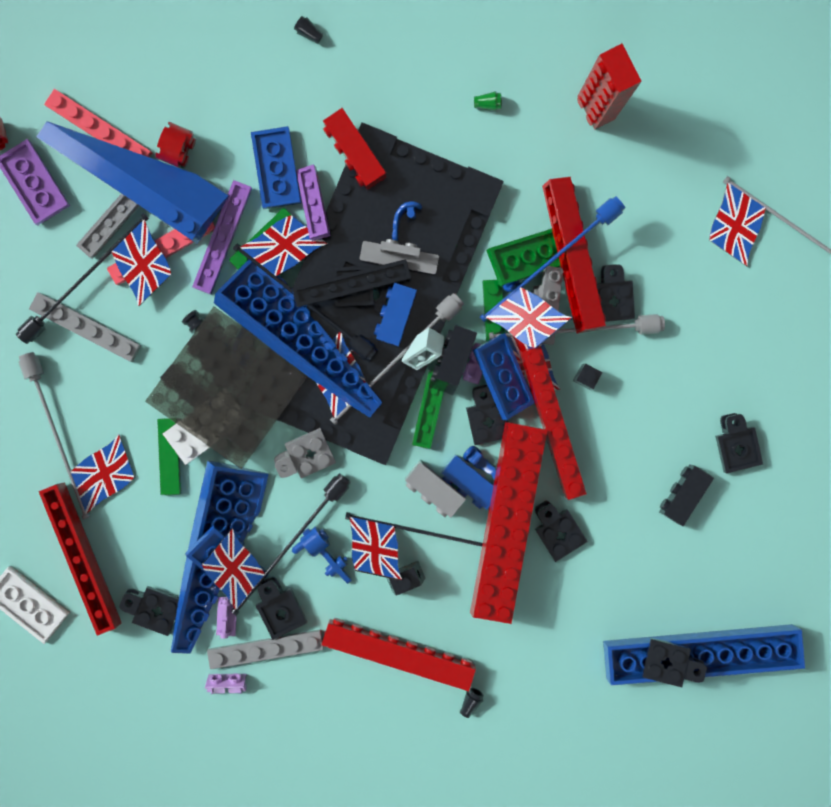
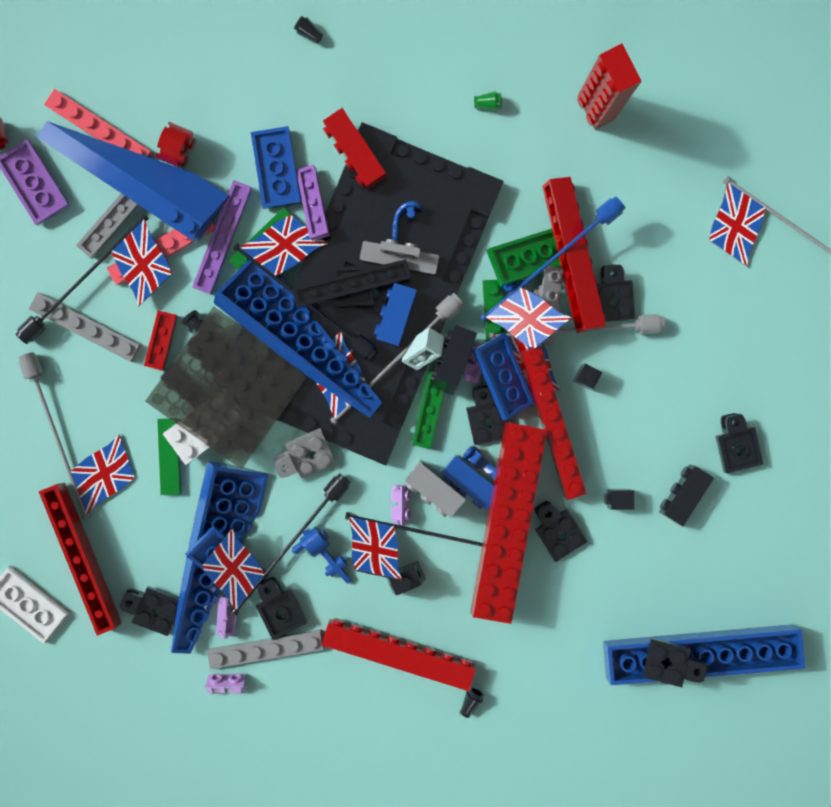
(160, 340): none -> red plate
(402, 513): none -> lavender hinge
(619, 499): none -> black brick

